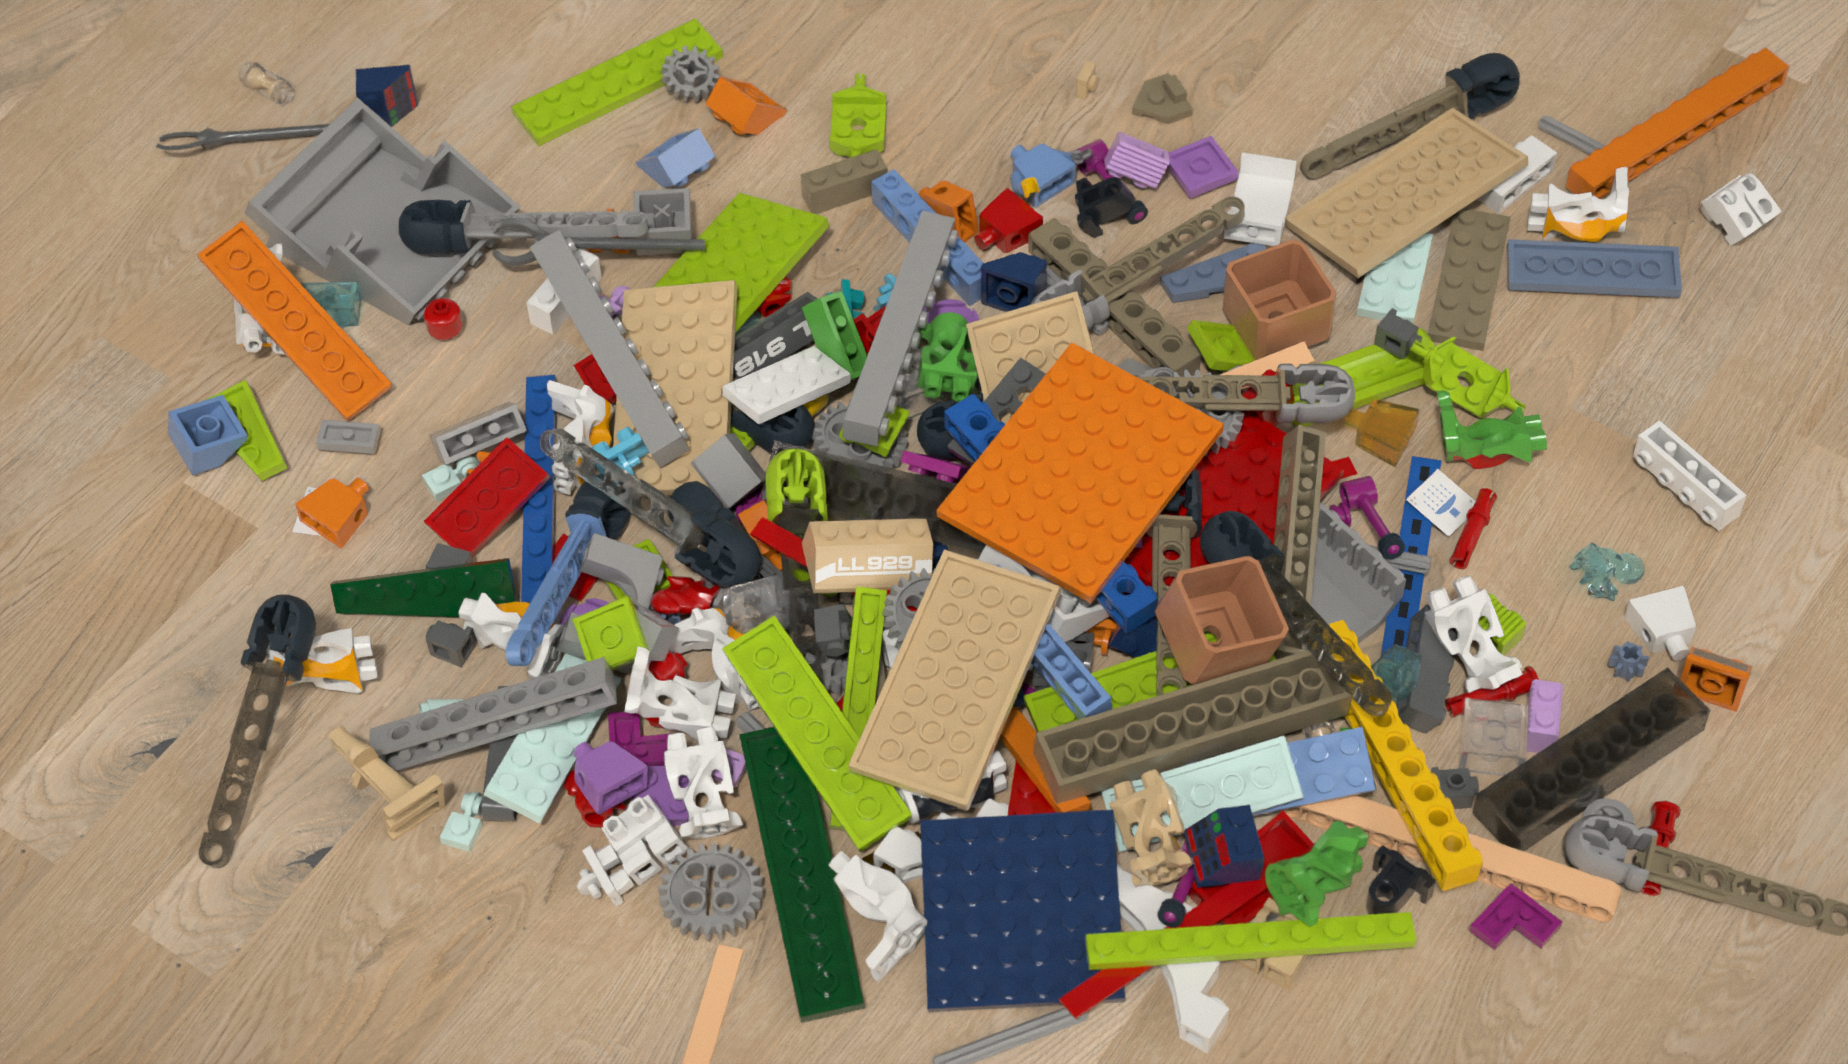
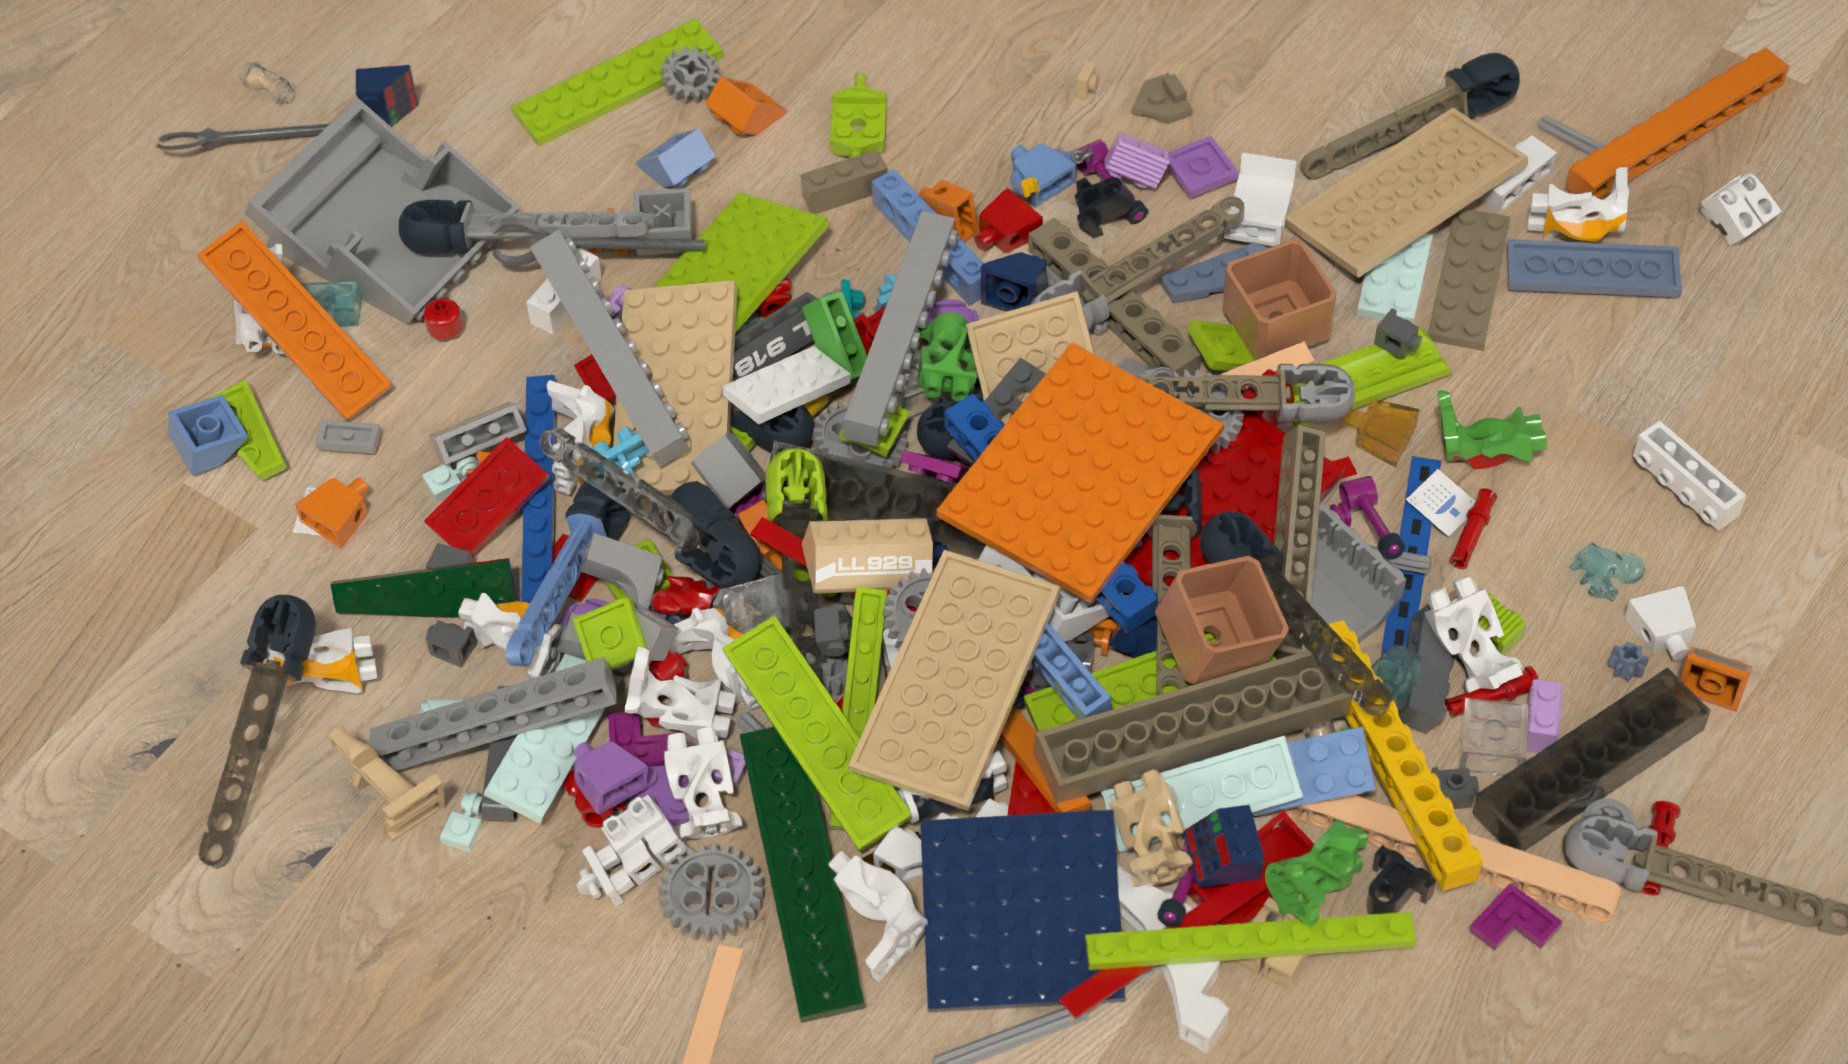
(1488, 386): lime plate -> none

